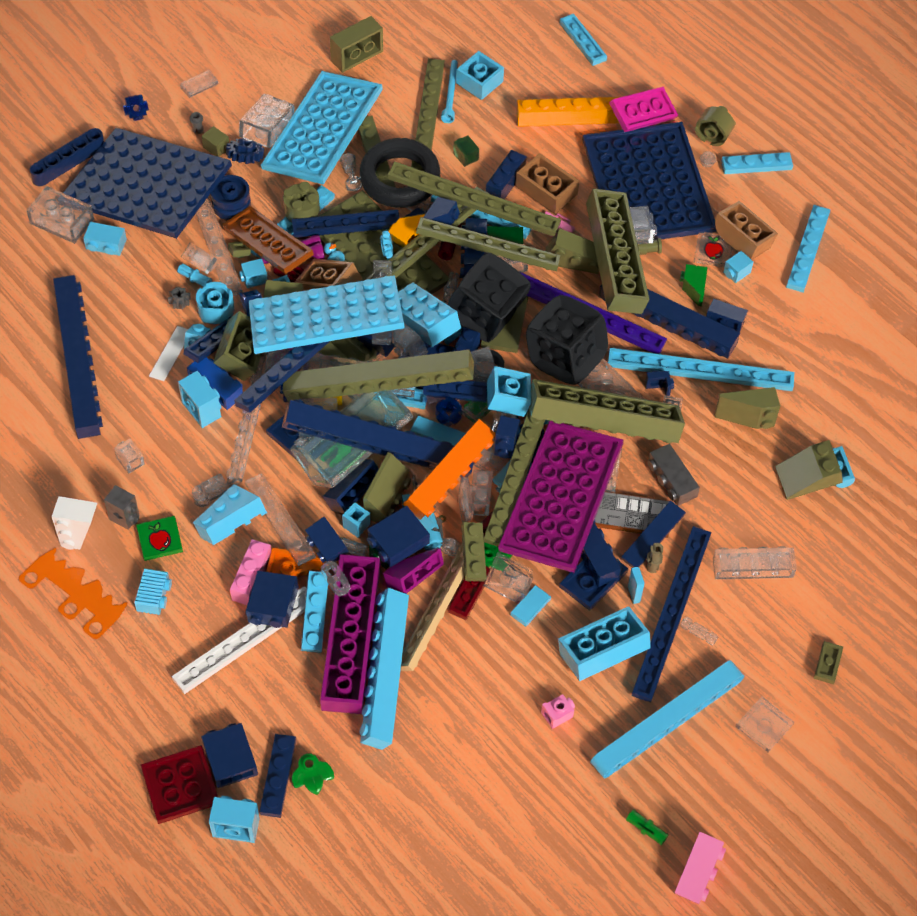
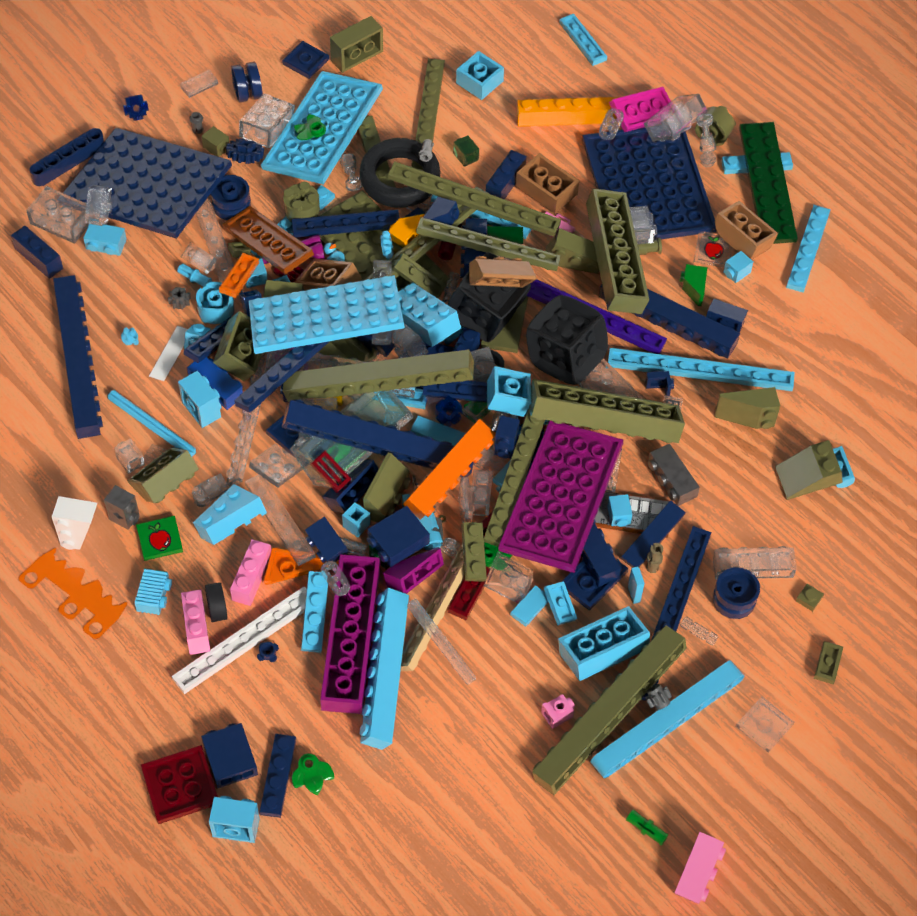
(37, 252): none -> dark blue brick
(98, 205): none -> clear brick
(129, 336): none -> medium azure plate
(150, 422): none -> medium azure axle
(153, 453): none -> clear tile
(156, 481): none -> olive slope
(195, 622): none -> bright pink brick
(216, 602): none -> black tyre
(239, 275): none -> orange tile
(246, 81): none -> dark blue wheel
(267, 646): none -> dark blue plate
(272, 599): dark blue brick -> none
(276, 465): none -> clear plate
(305, 59): none -> dark blue tile
(311, 129): none -> green plate
(324, 475): none -> dark red tile
(416, 274): none -> olive plate
(426, 152): none -> light grey pin
(441, 641): none -> clear axle
(448, 114): medium azure piece -> none
(500, 272): none -> medium nougat slope
(560, 603): none -> medium azure plate
(609, 710): none -> olive brick
(611, 124): none -> clear beam
(619, 510): none -> medium azure brick
(658, 697): none -> dark grey gear
(675, 117): none -> clear brick
(707, 141): none -> clear piece
(736, 593): none -> dark blue wheel
(768, 179): none -> dark green plate
(810, 597): none -> olive plate

